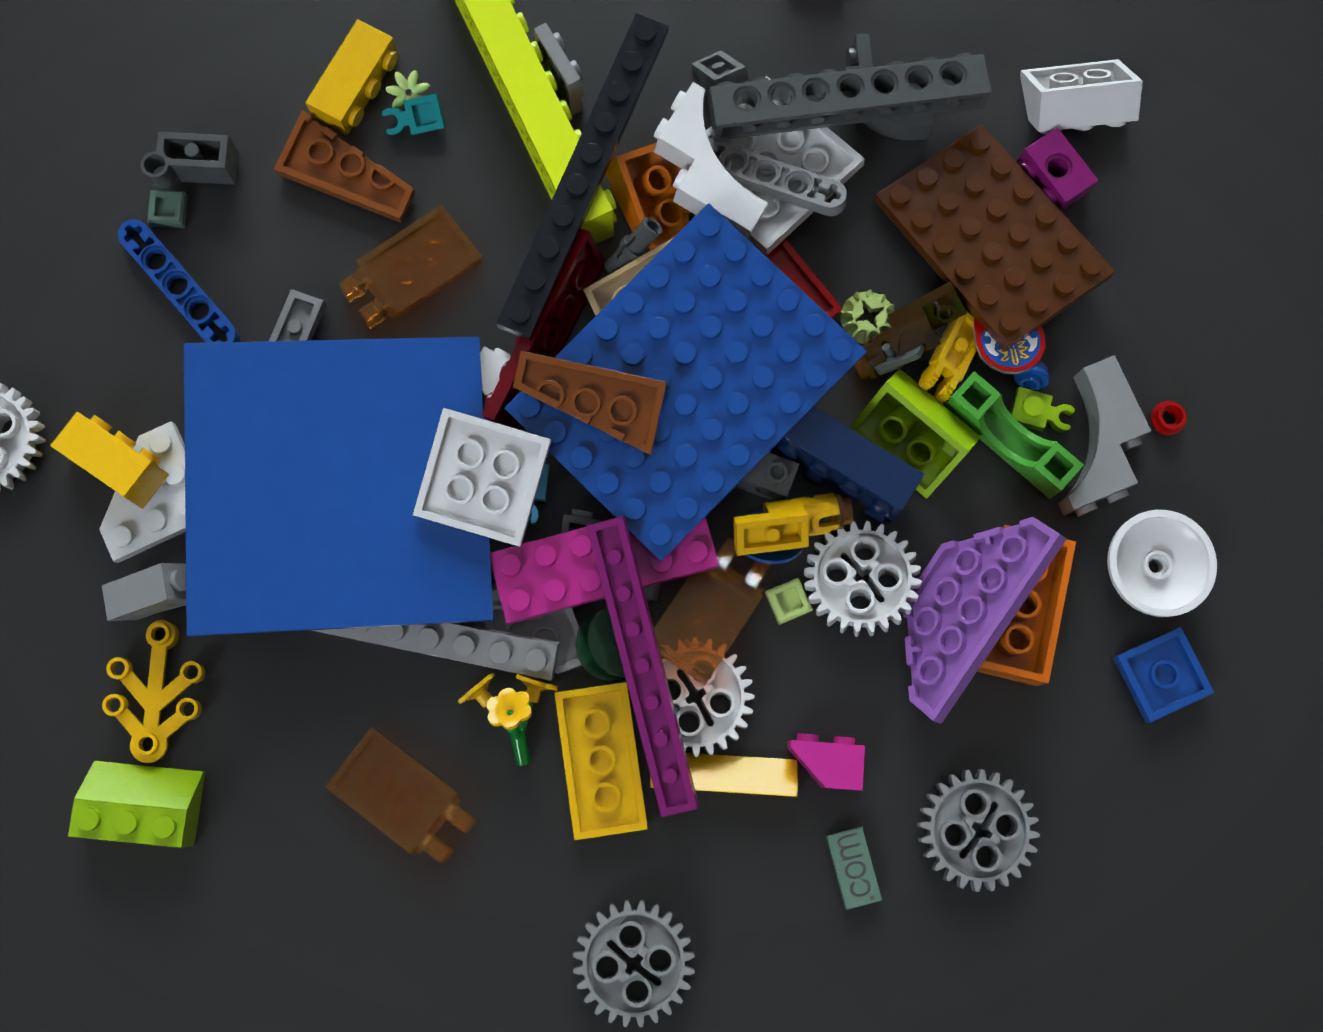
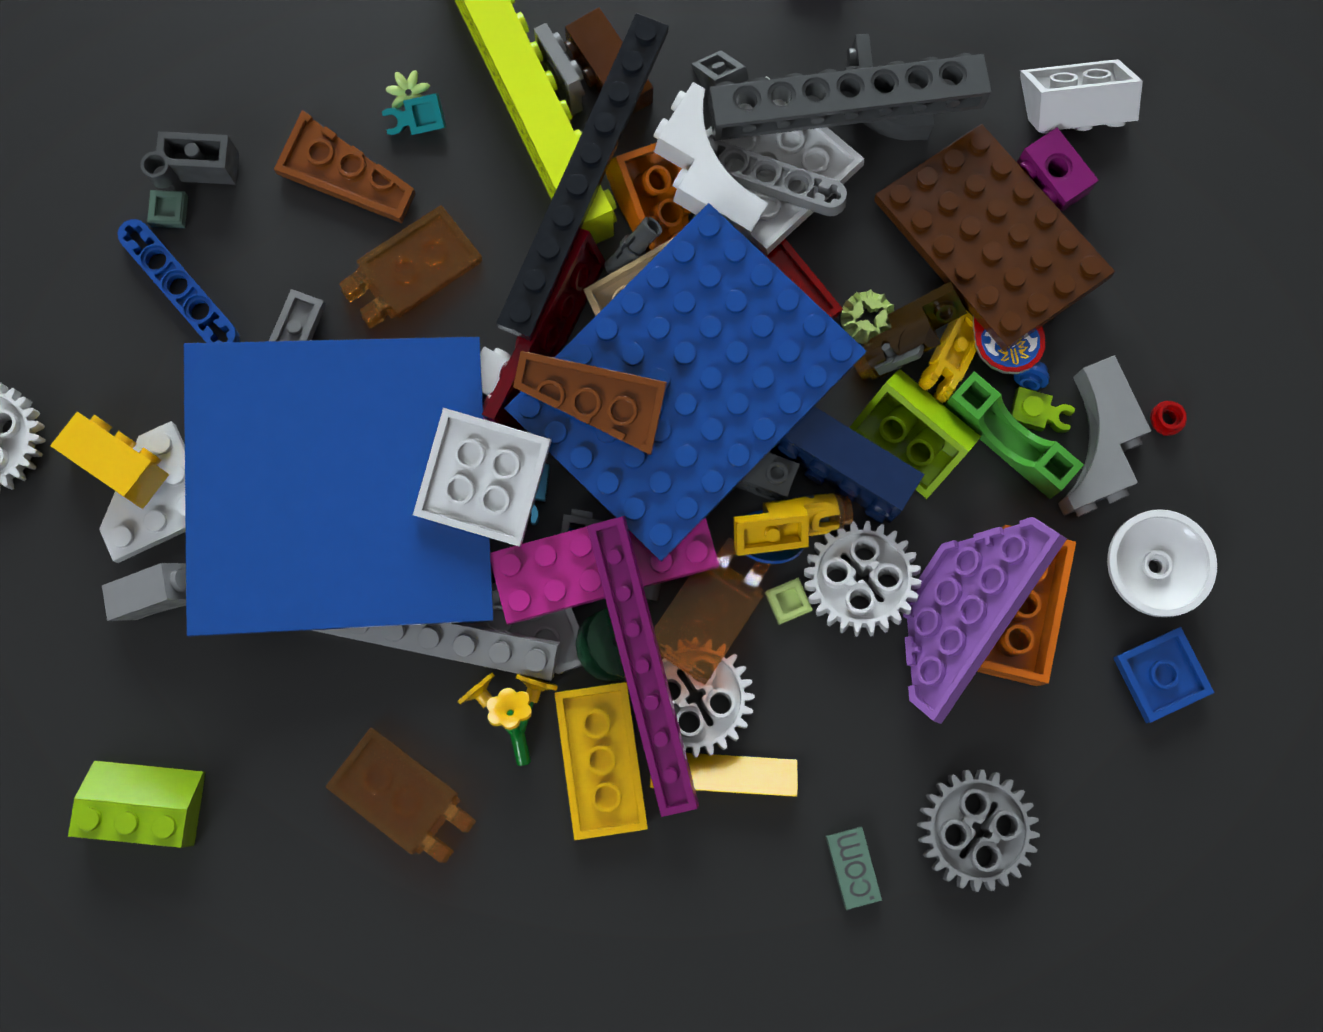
(154, 696): yellow plant -> none
(352, 77): yellow brick -> none
(595, 47): none -> reddish brown brick
(611, 990): light grey gear -> none
(830, 764): dark pink slope -> none

